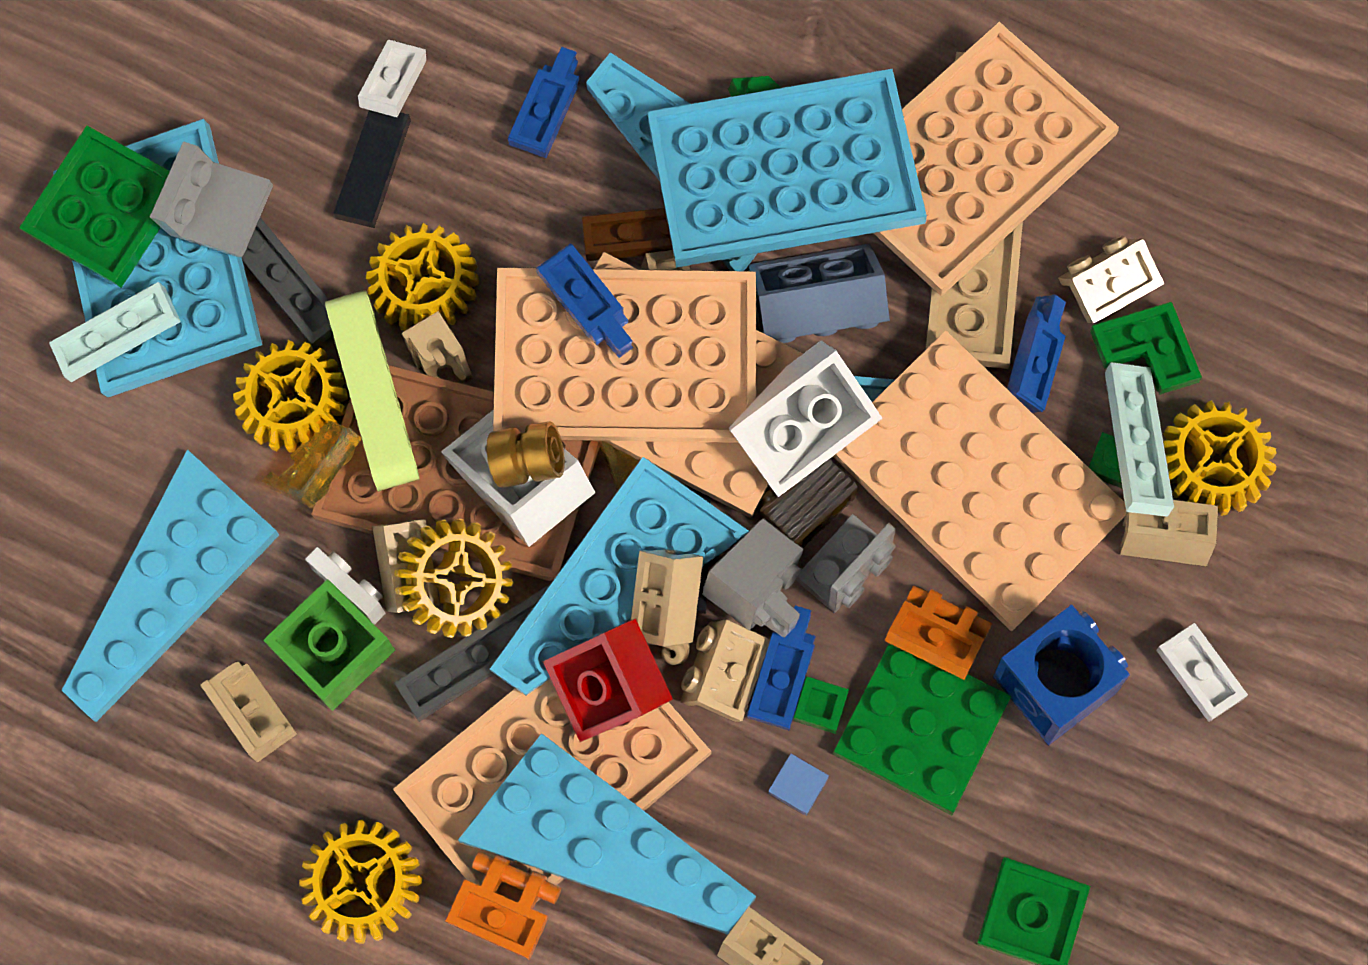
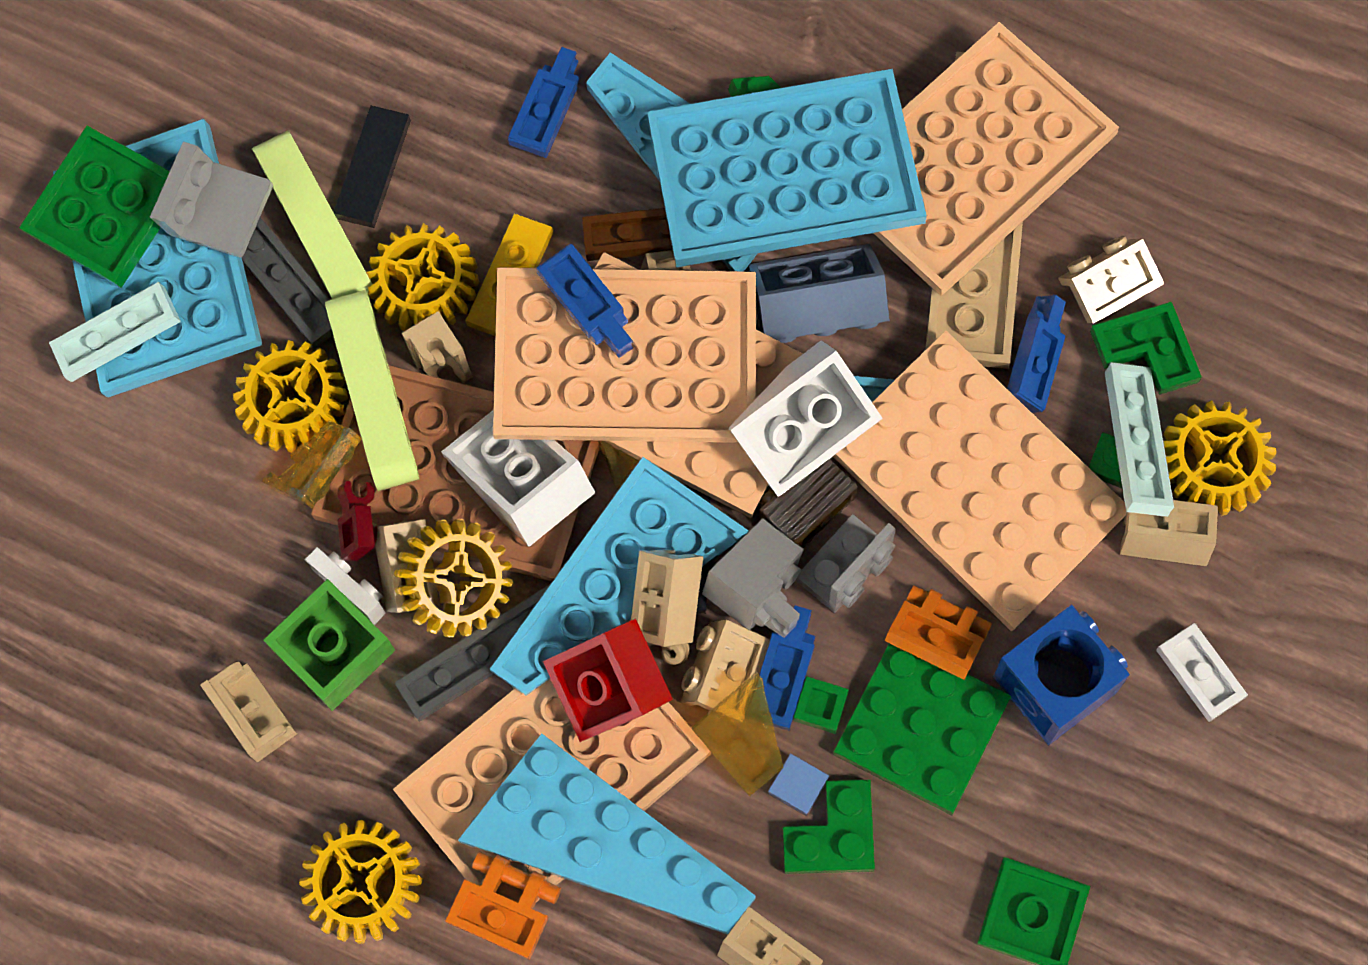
(180, 567): medium azure wing -> none
(311, 216): none -> yellowish green beam
(356, 526): none -> dark red plate
(392, 78): white plate -> none
(518, 455): pearl gold wheel -> none
(520, 248): none -> yellow plate
(743, 735): none -> clear yellow wing
(842, 844): none -> green plate

